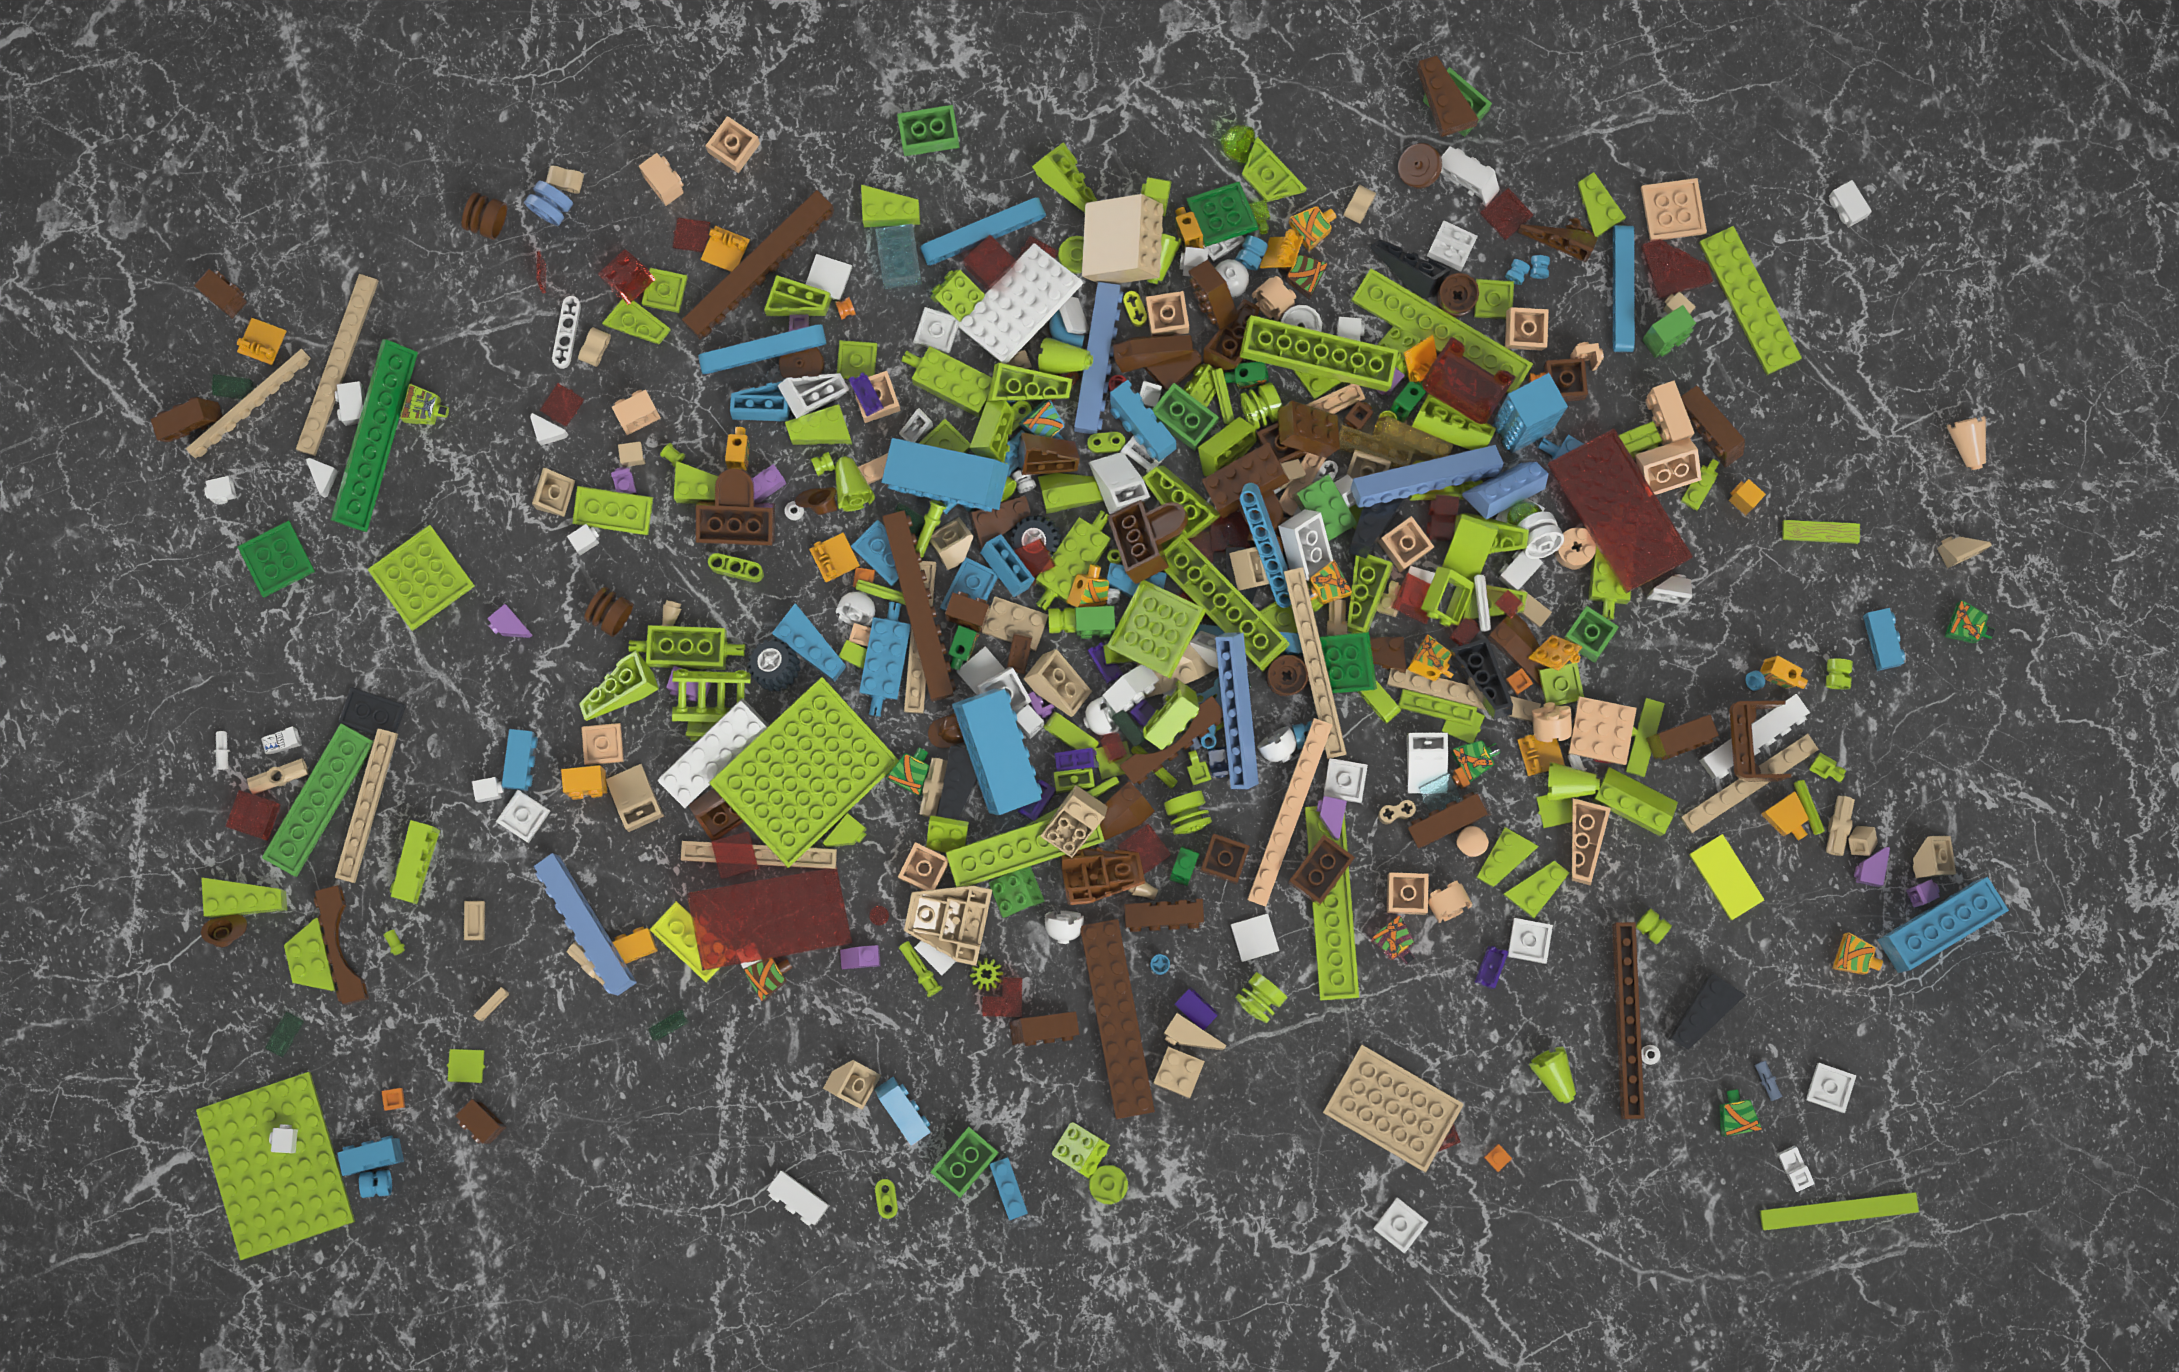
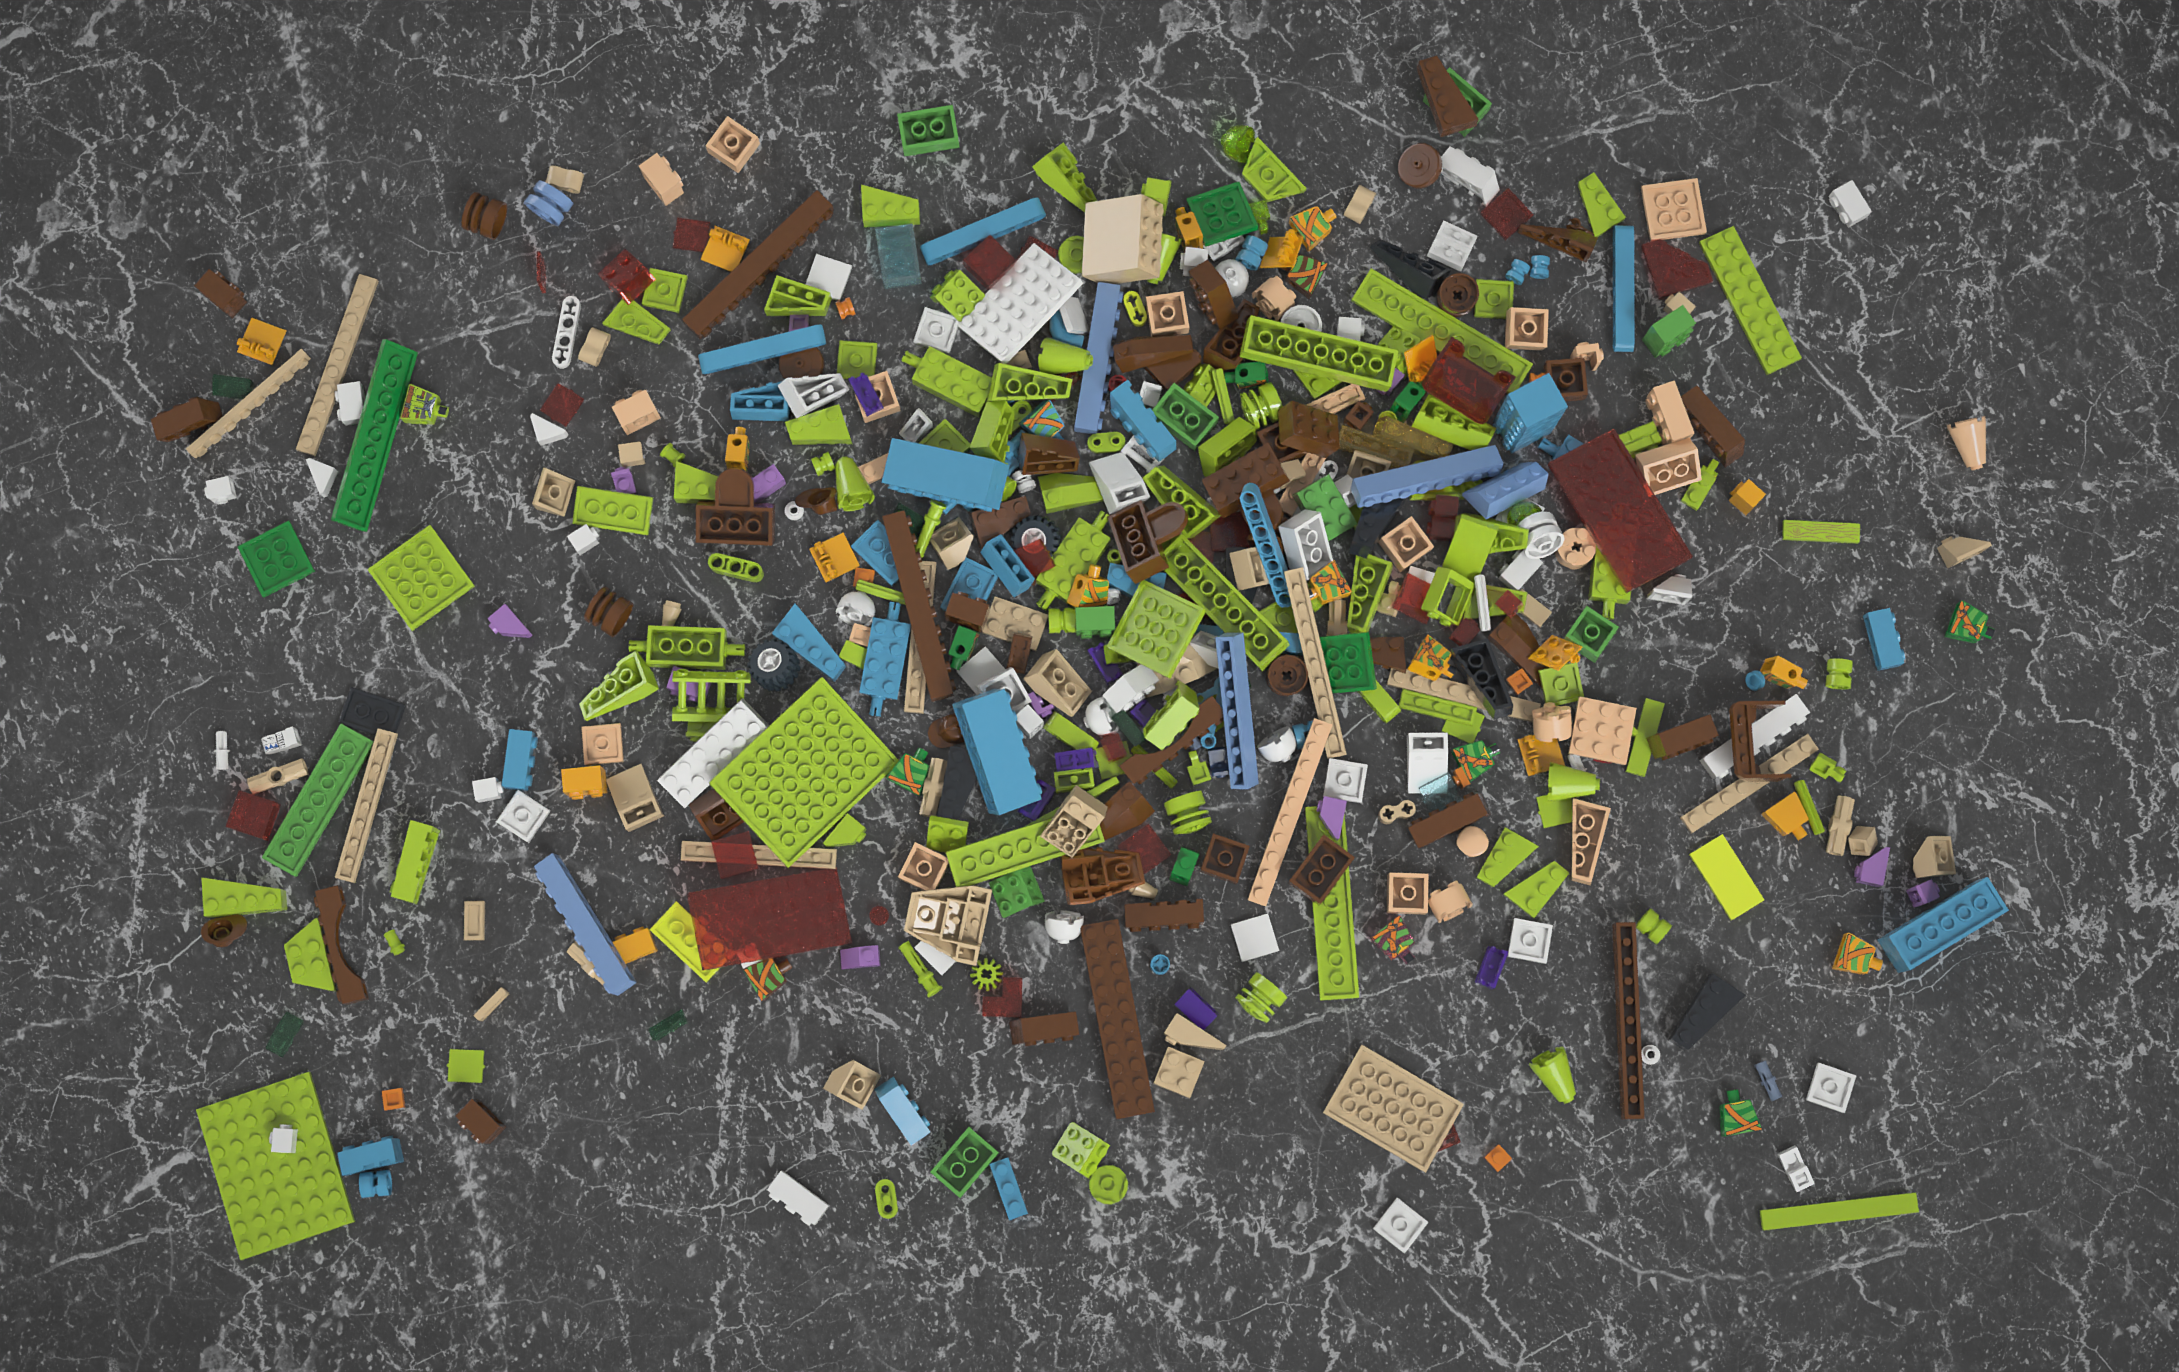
(1635, 802): lime slope -> none

